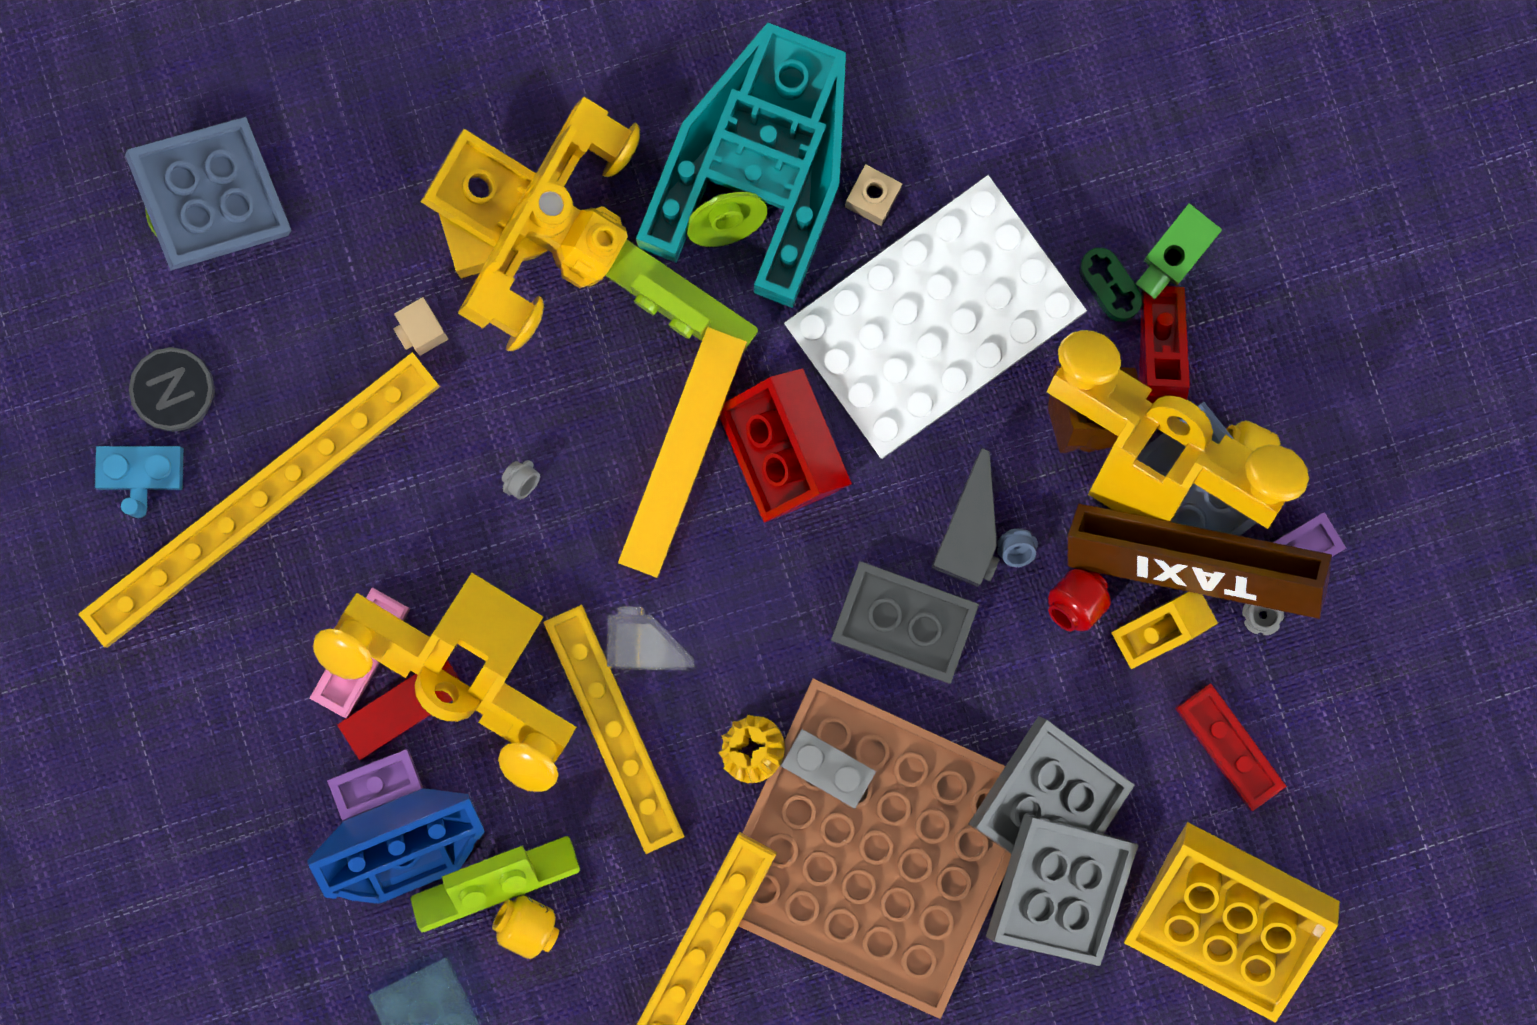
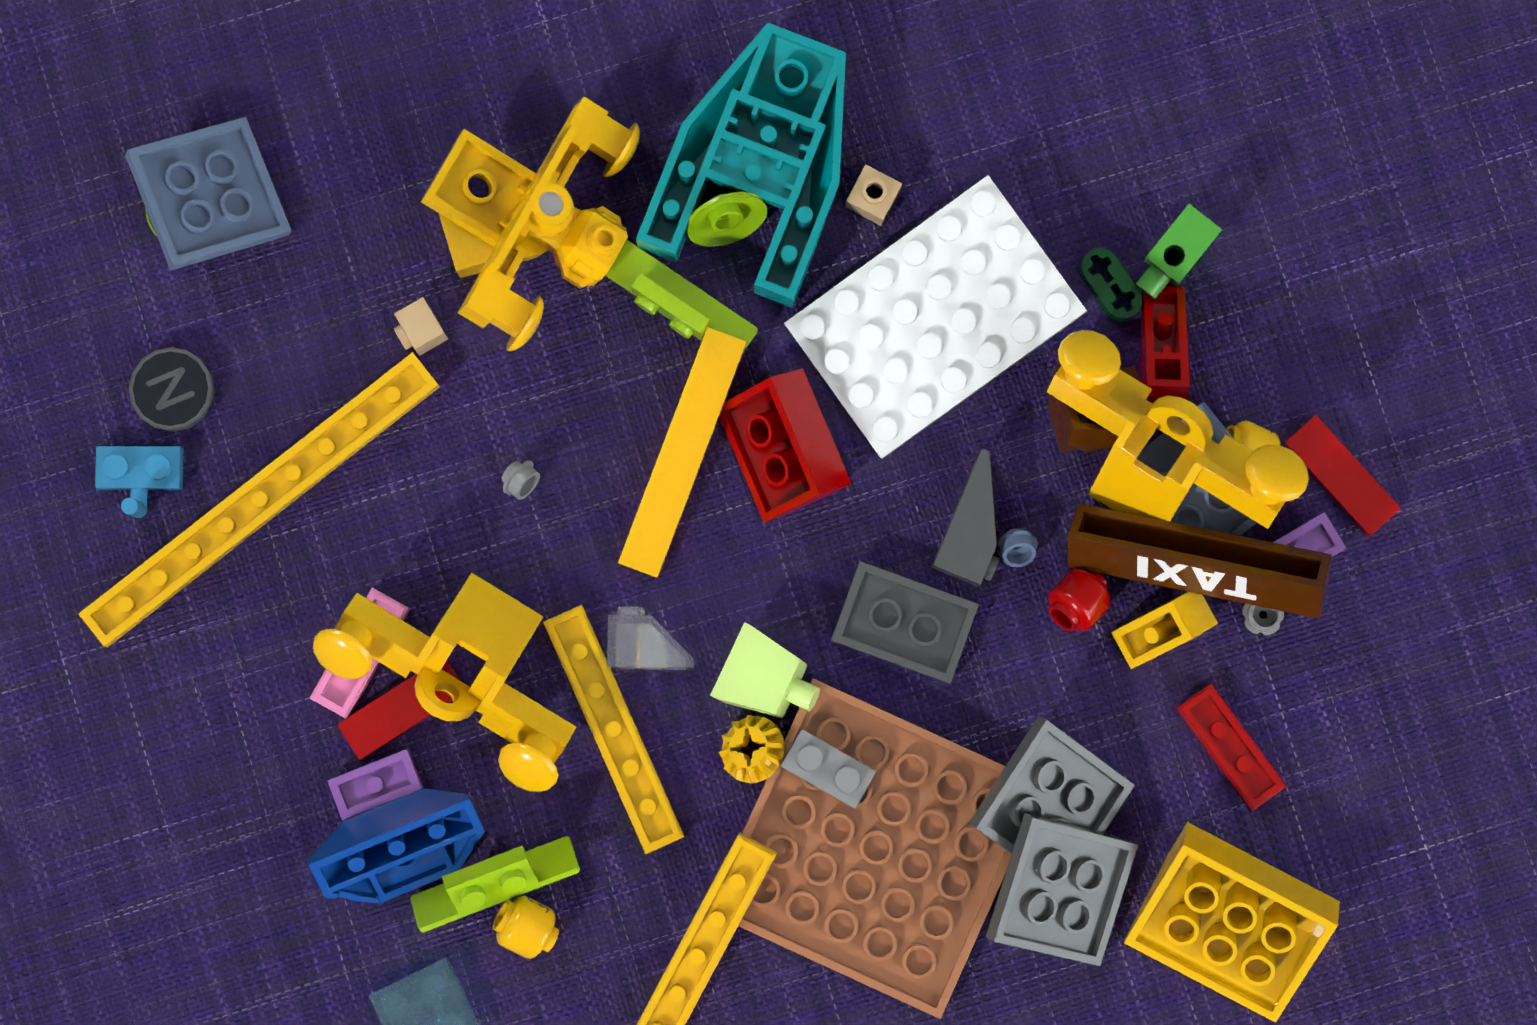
(763, 676): none -> yellowish green torso
(1342, 476): none -> red tile

